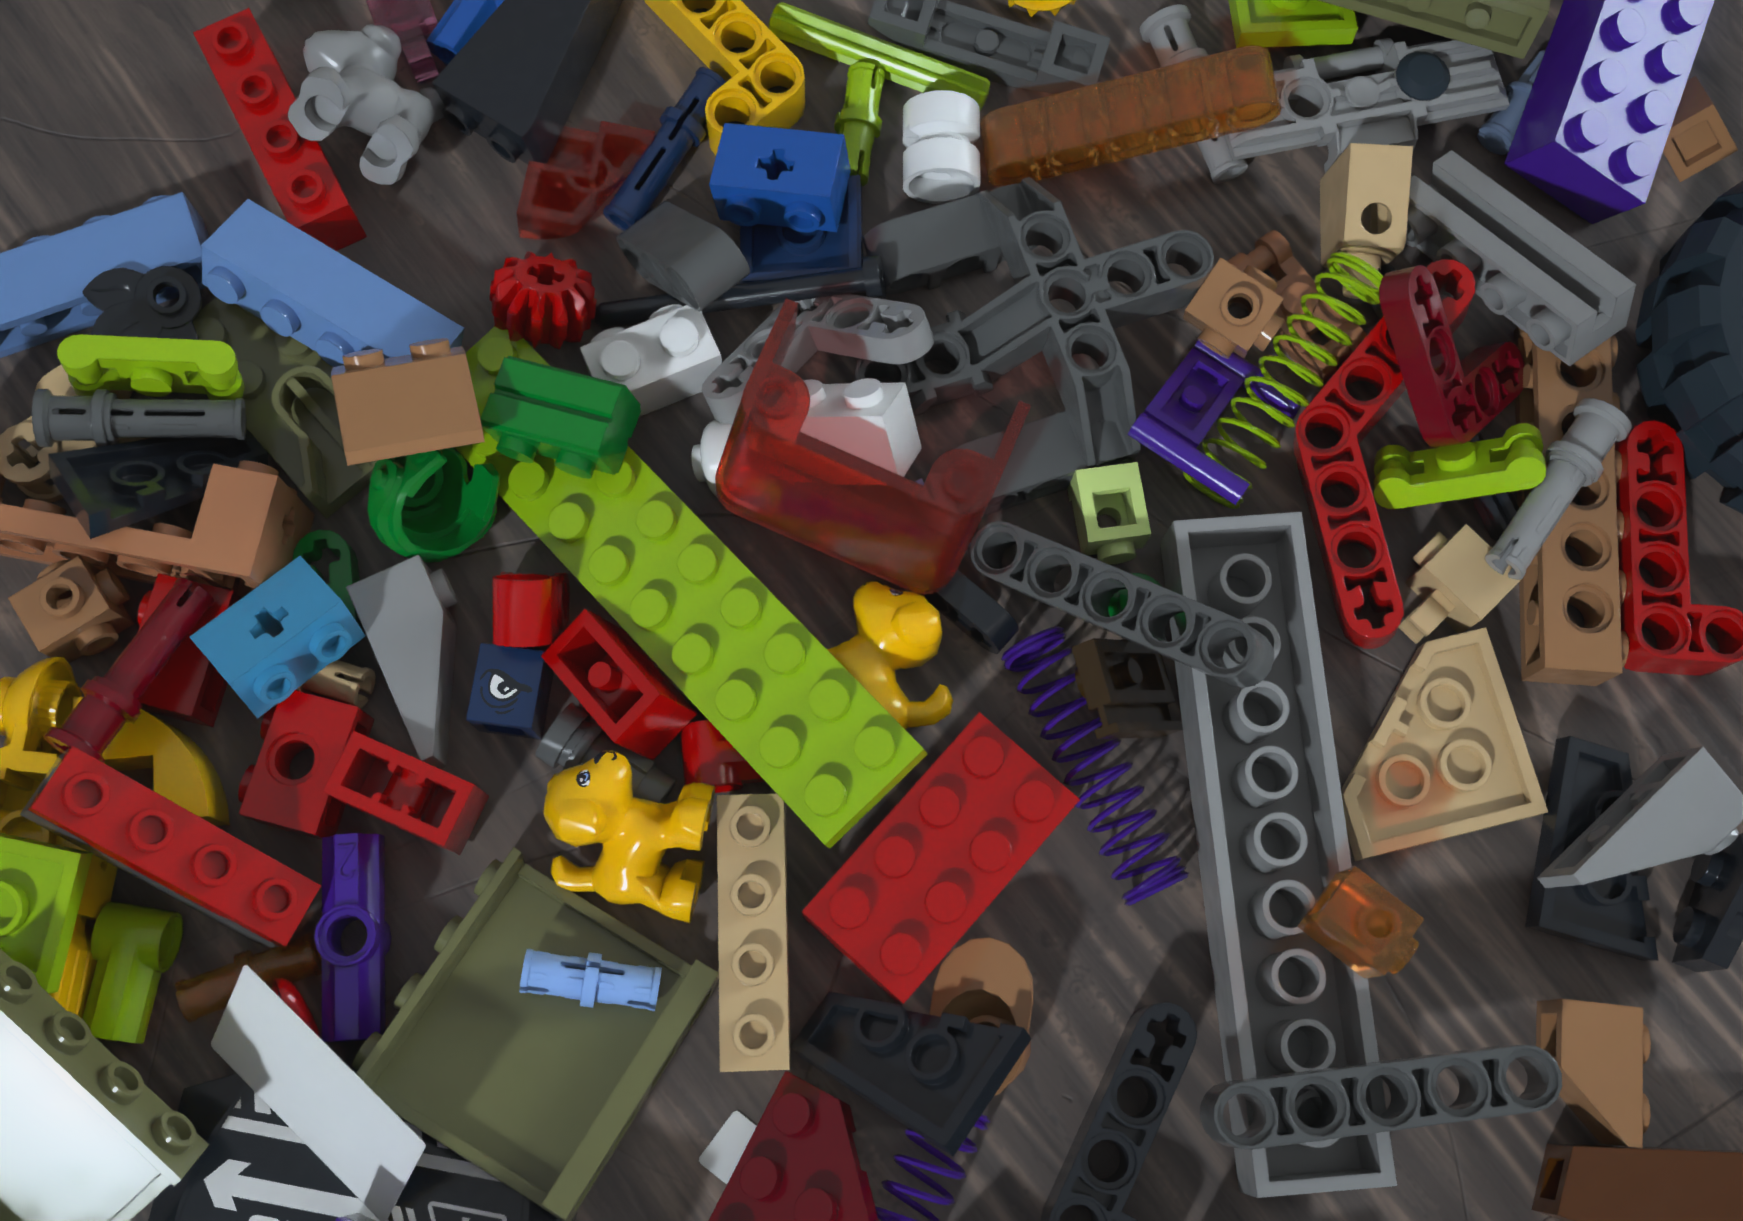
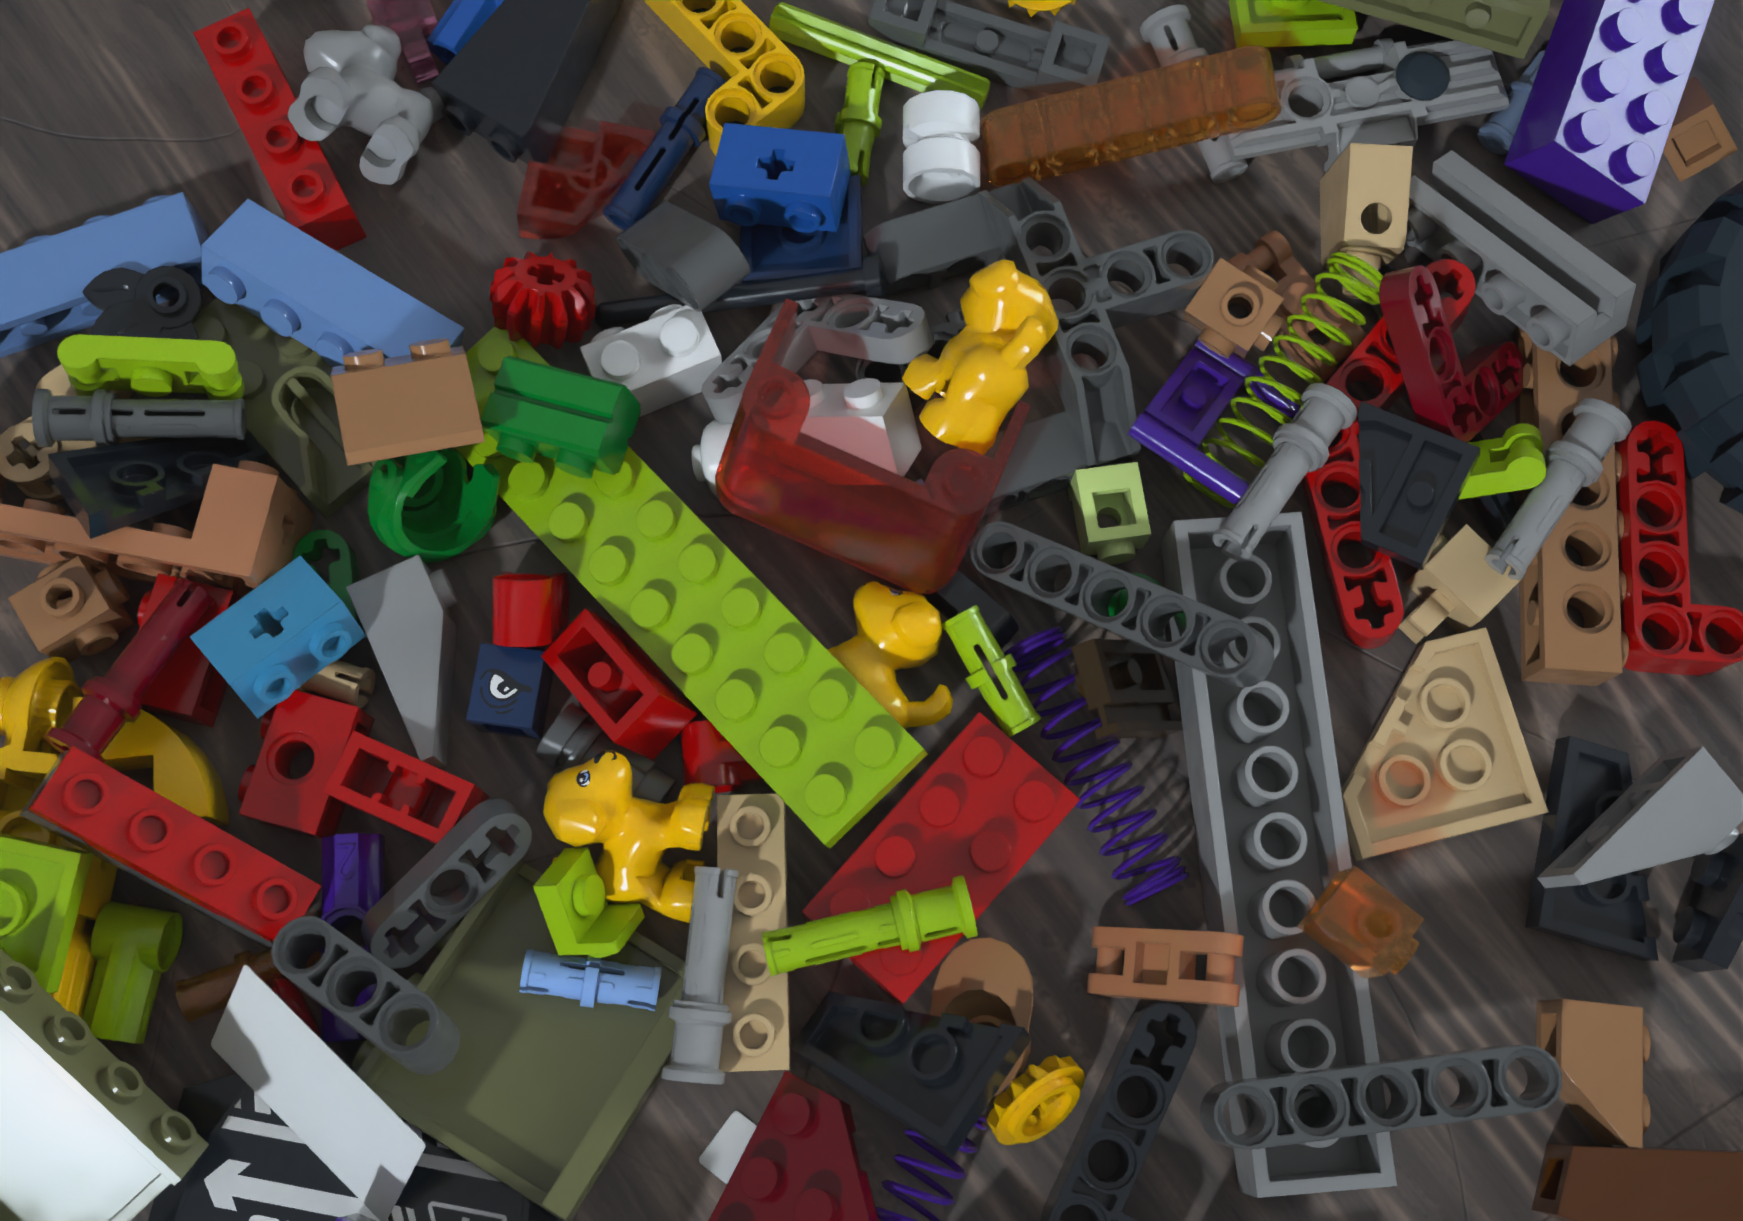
(345, 973): none -> dark grey beam
(444, 912): none -> dark grey beam
(577, 909): none -> lime bracket
(701, 1010): none -> light grey pin
(902, 922): none -> lime pin
(985, 364): none -> yellow animal
(1016, 710): none -> lime pin
(1036, 1101): none -> yellow gear
(1163, 965): none -> nougat plate
(1297, 450): none -> light grey pin
(1408, 483): none -> black wing

